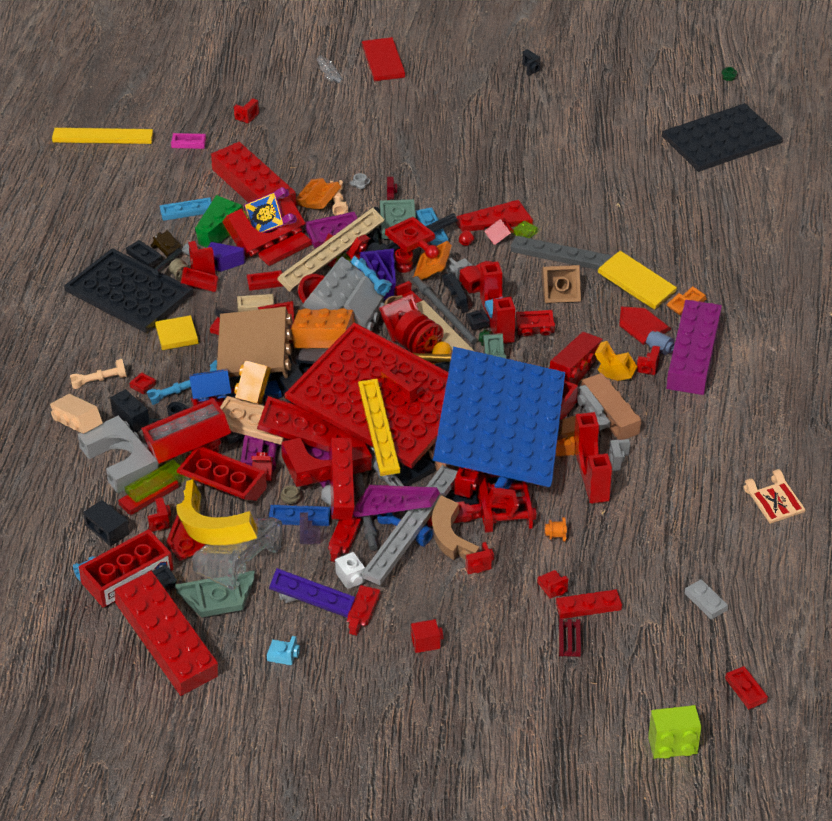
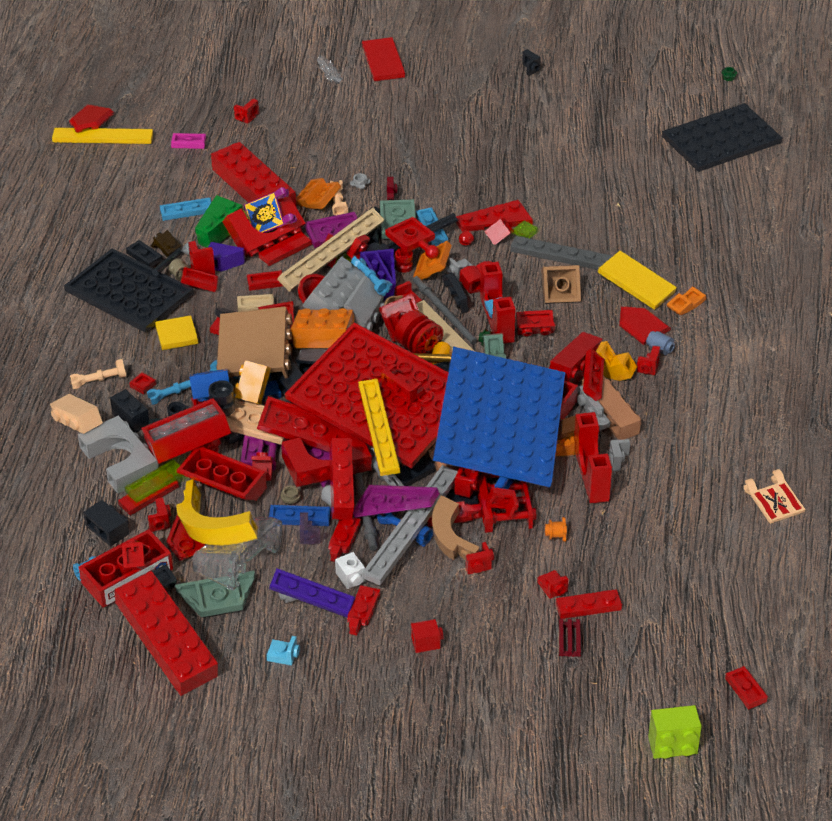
(90, 116): none -> red tile
(133, 555): none -> red bracket
(223, 394): none -> black wheel
(477, 319): black plate -> none
(593, 374): none -> red plate
(694, 347): magenta brick -> none
(706, 599): light grey plate -> none

